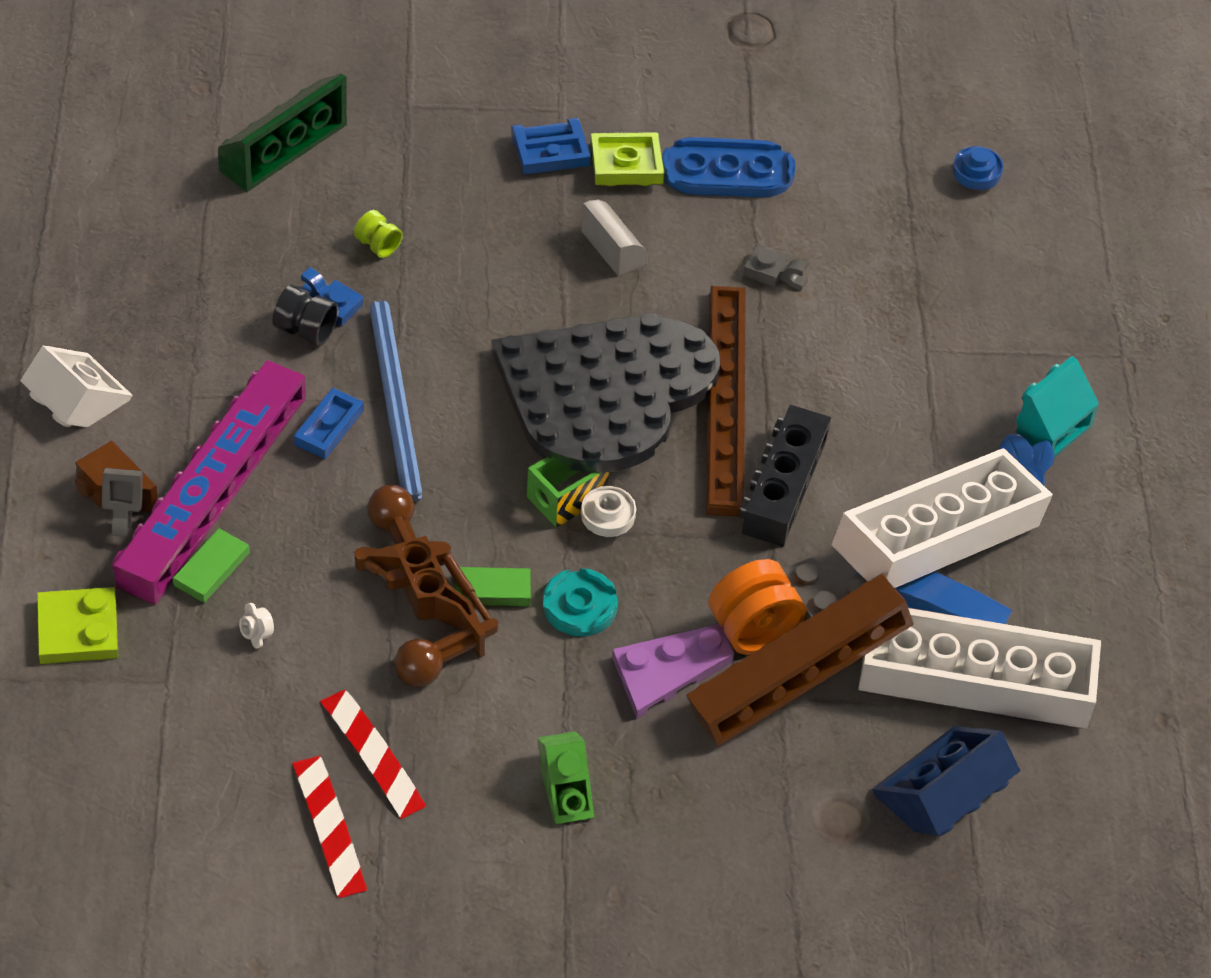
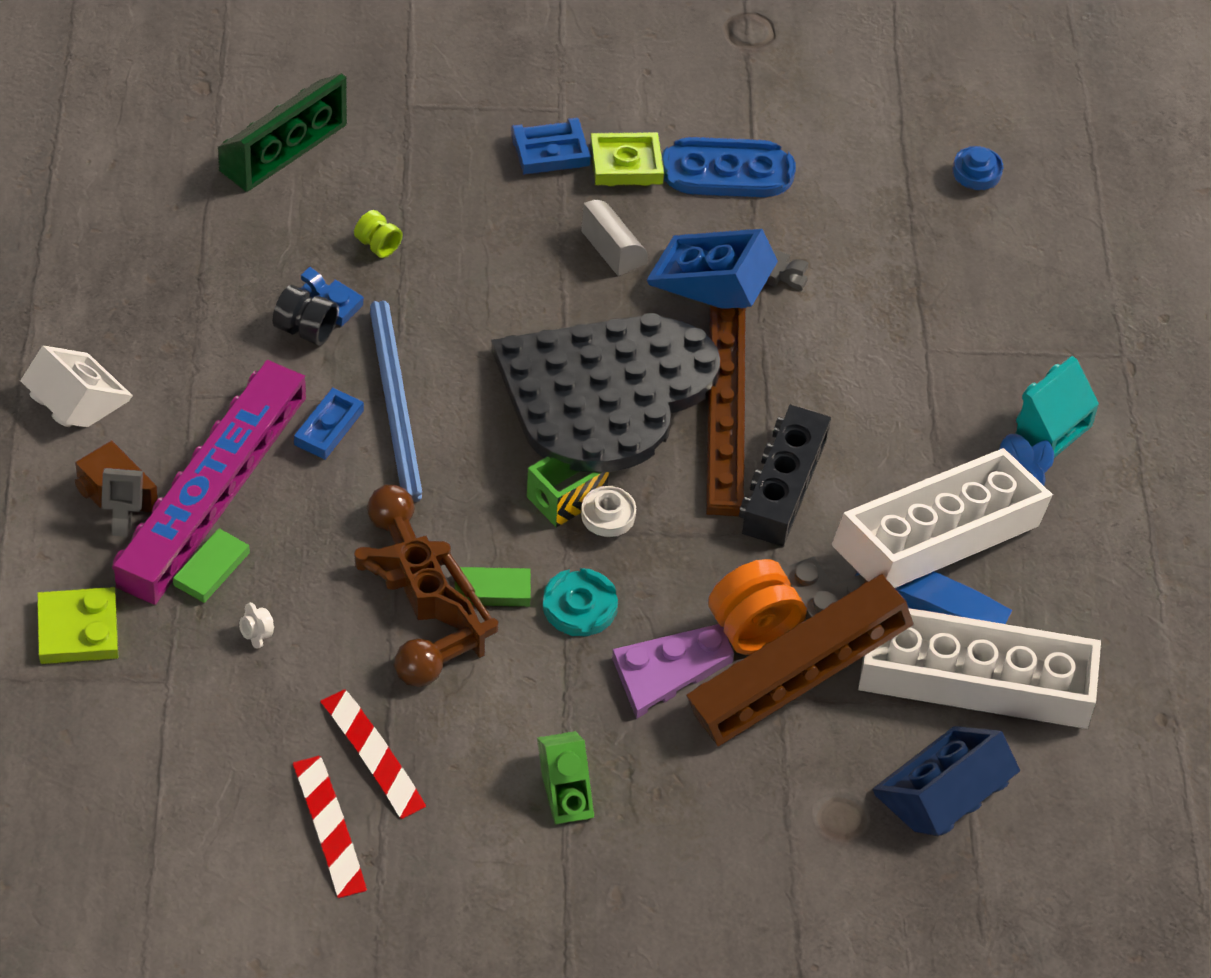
(716, 267): none -> blue slope

